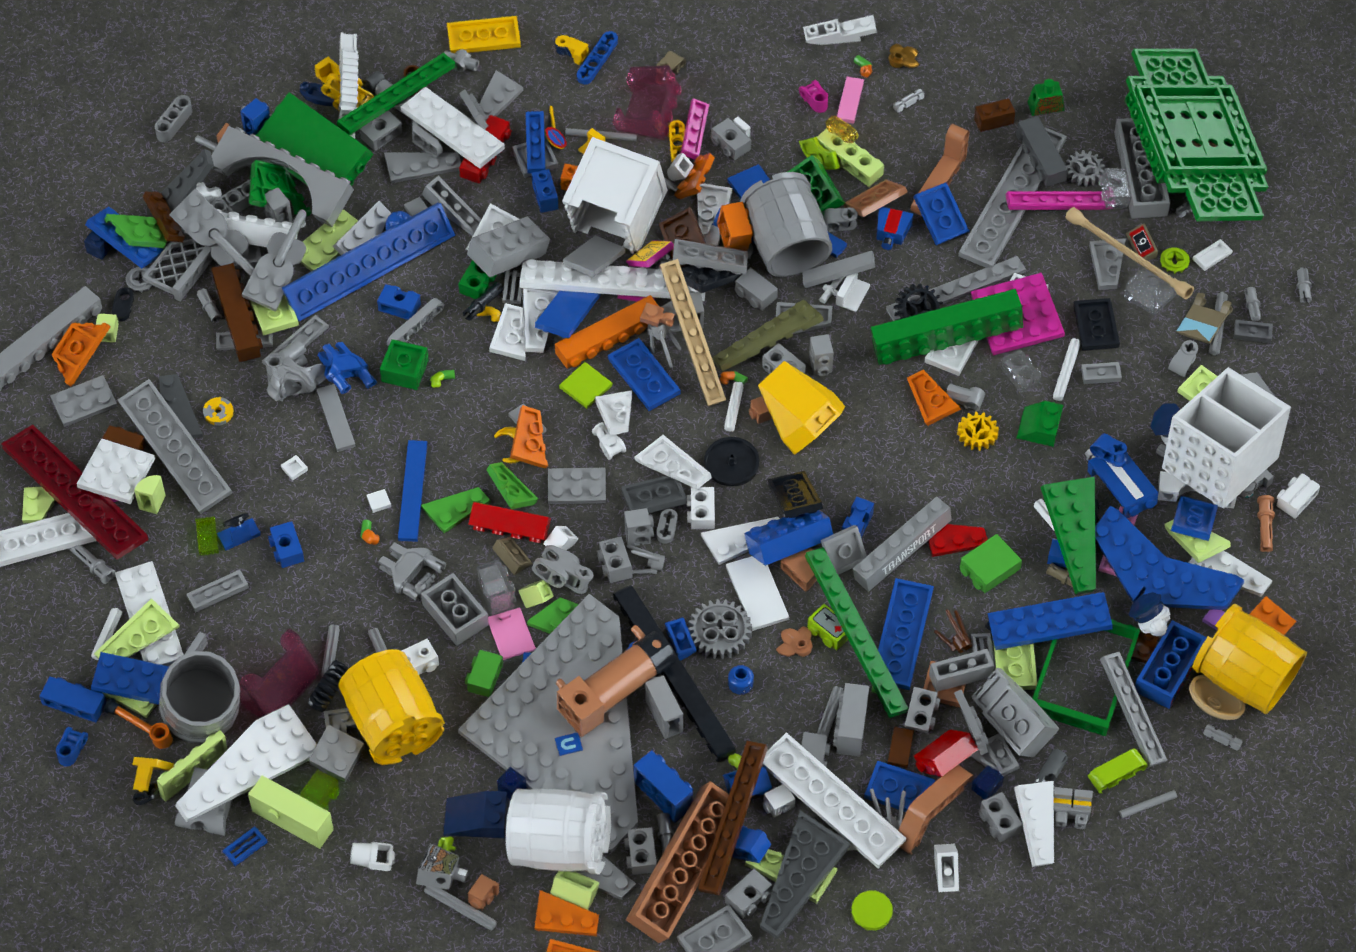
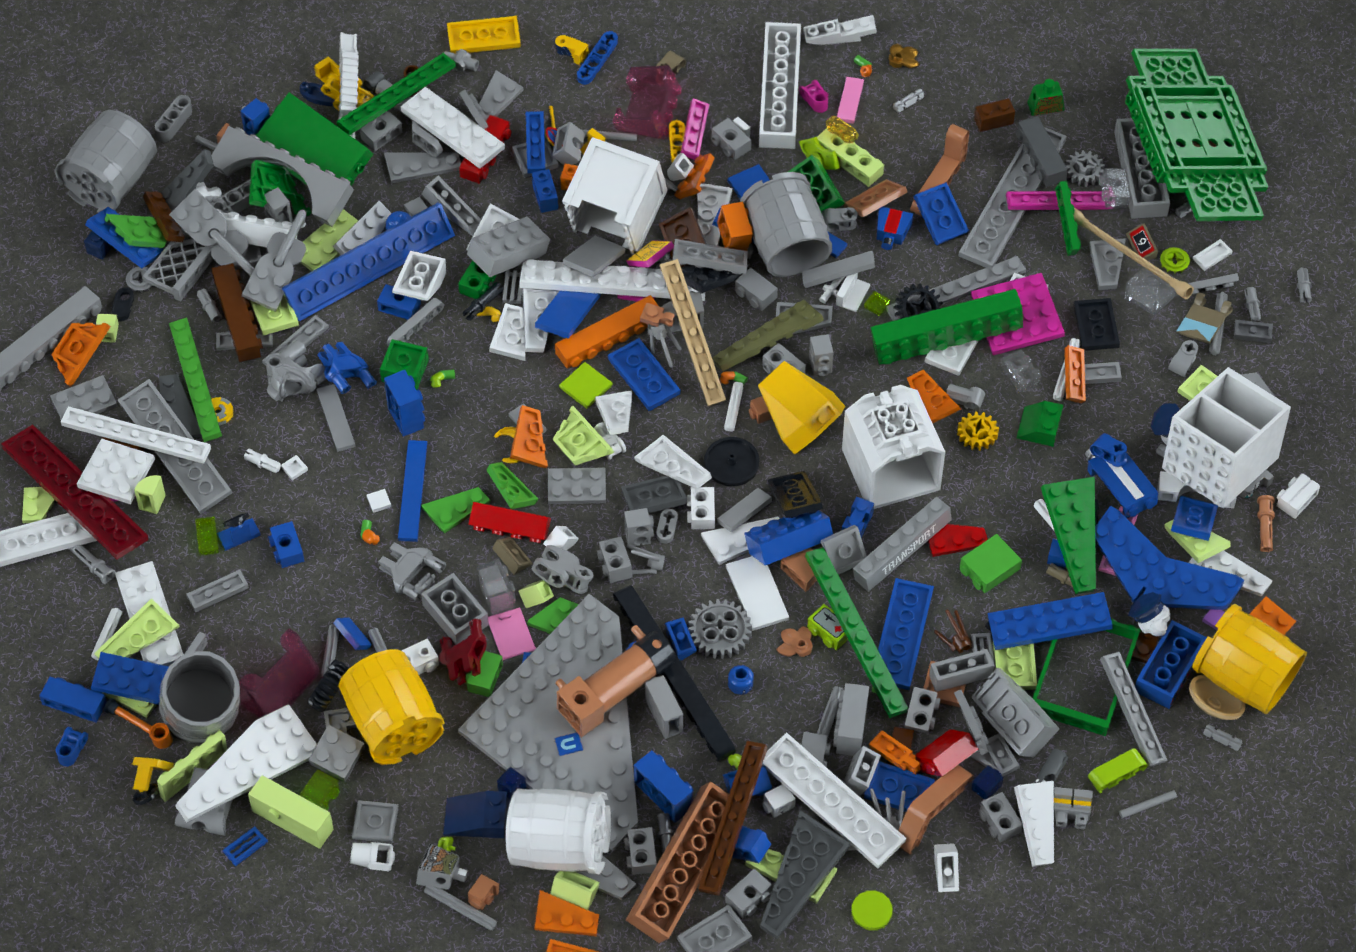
(106, 160): none -> light grey piece
(136, 435): none -> white plate
(195, 380): none -> bright green plate
(262, 460): none -> white axle
(352, 633): none -> blue tile
(375, 821): none -> light grey tile
(404, 402): none -> blue brick
(420, 276): none -> white slope
(464, 655): none -> dark red connector
(572, 141): none -> light grey brick
(580, 440): none -> yellowish green wing
(744, 509): none -> light grey tile
(780, 85): none -> white brick
(861, 770): none -> light grey brick
(876, 303): none -> clear neon green plate
(892, 447): none -> white container
(895, 752): none -> orange hinge
(1066, 212): none -> green plate
(1075, 374): none -> orange plate
(1210, 284): none -> light grey plate

